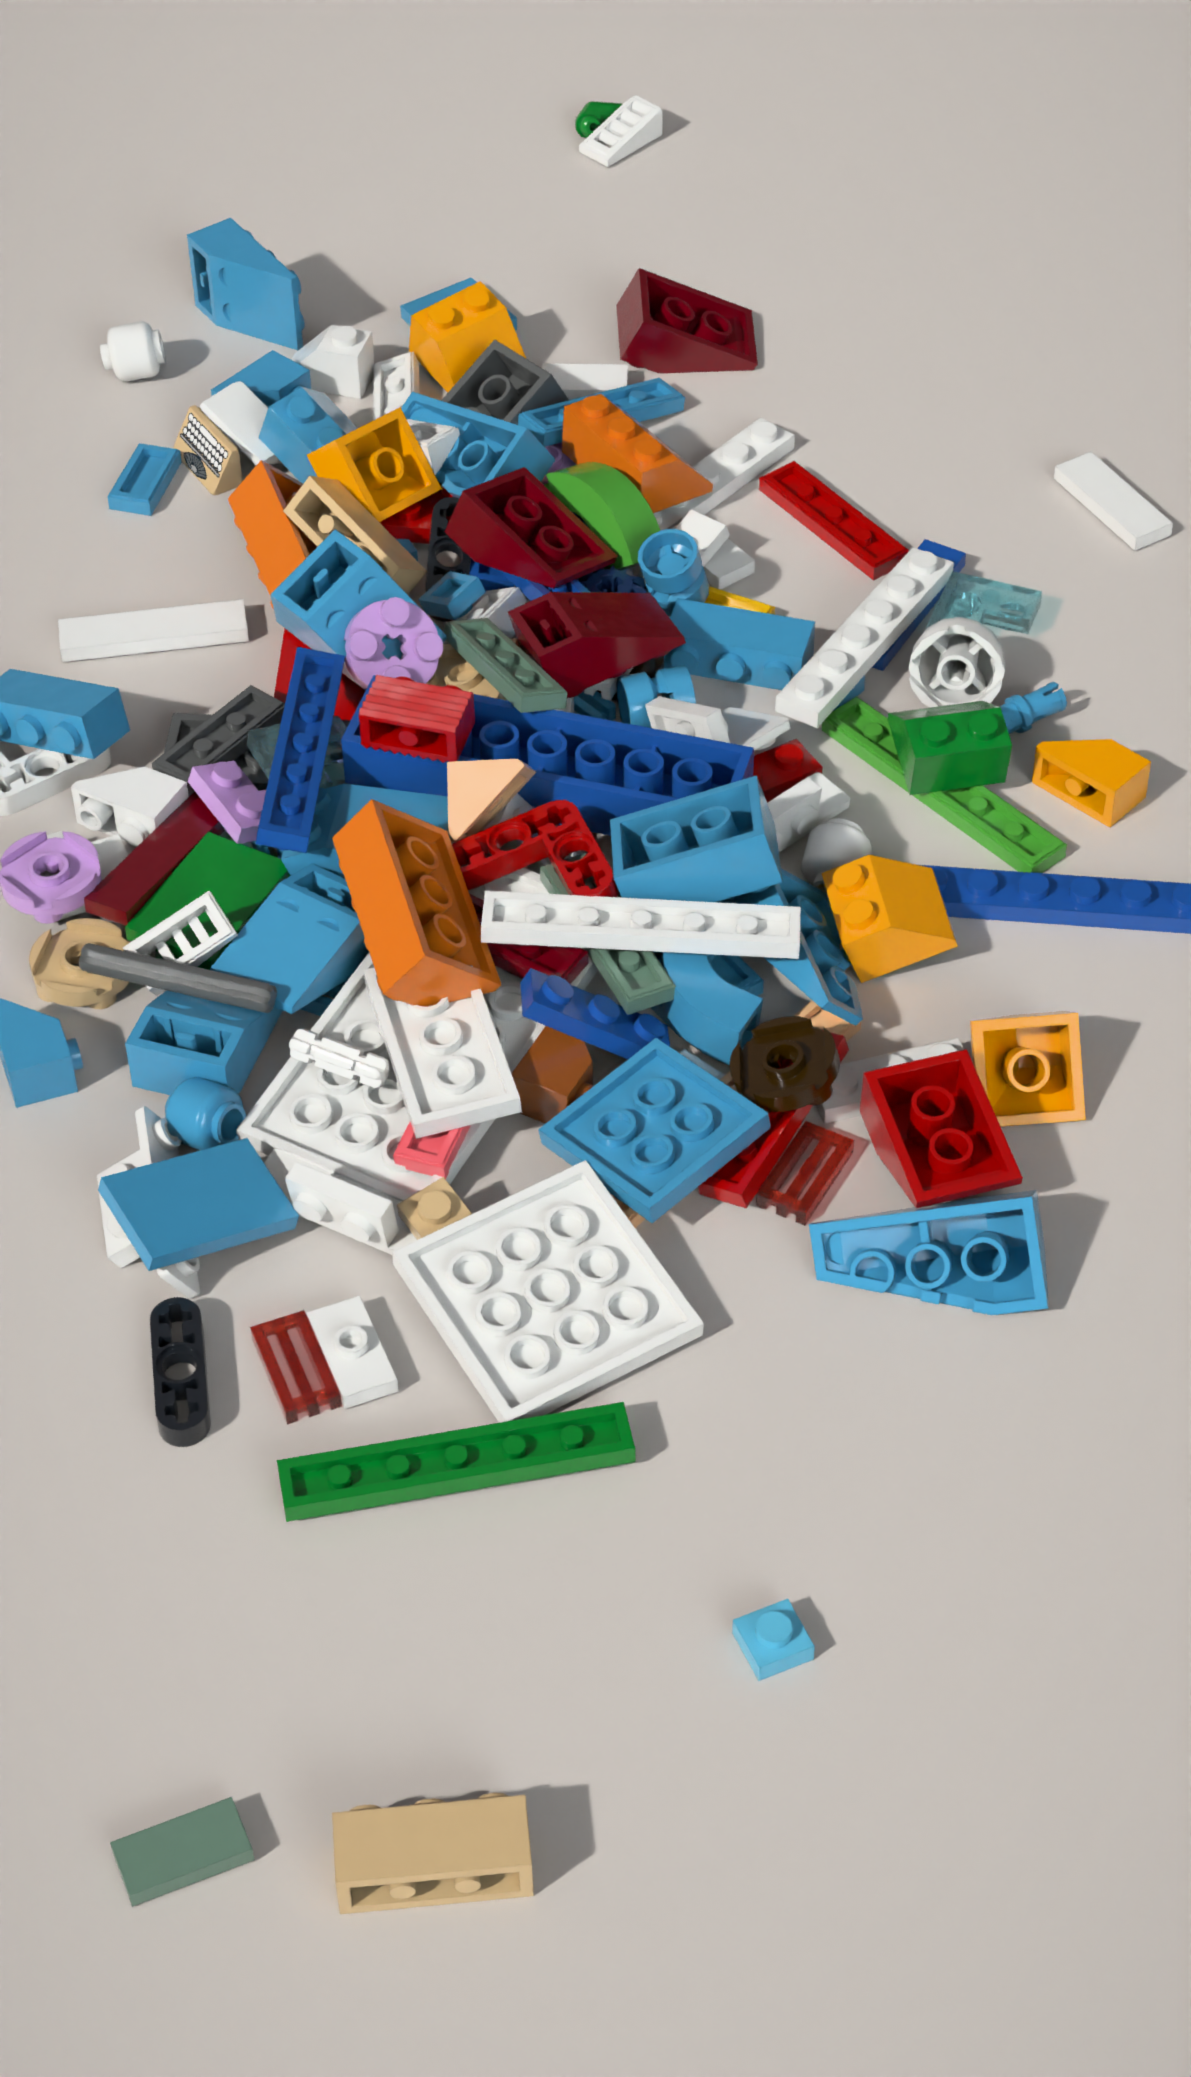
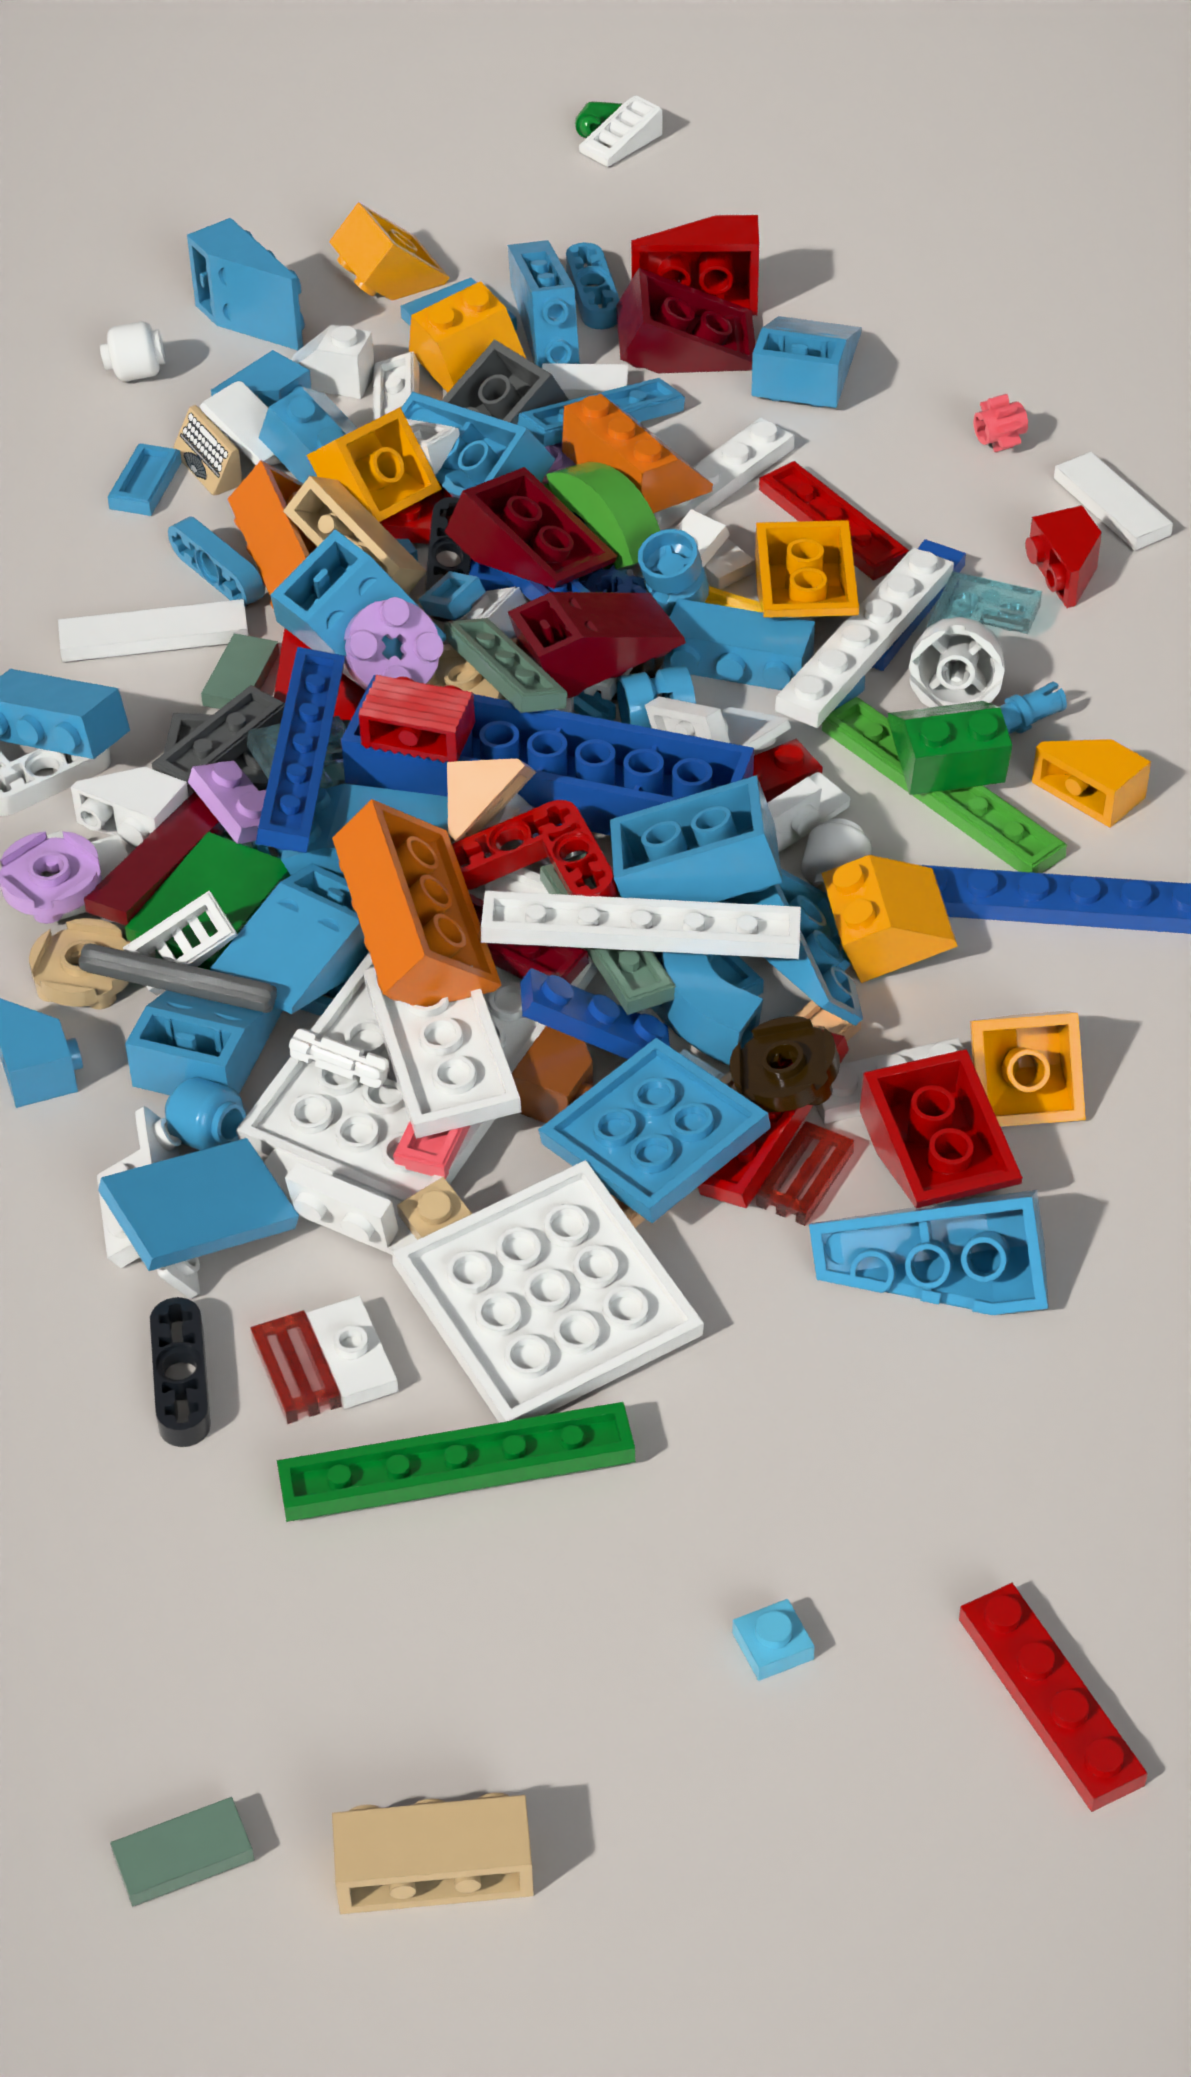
(216, 561): none -> dark azure beam
(242, 664): none -> sand green tile
(384, 256): none -> light orange slope
(544, 302): none -> dark azure slope
(590, 297): none -> dark azure beam
(708, 255): none -> red slope
(803, 361): none -> dark azure slope
(805, 569): none -> light orange slope
(1000, 423): none -> coral gear
(1052, 1697): none -> red plate
(1065, 551): none -> red slope

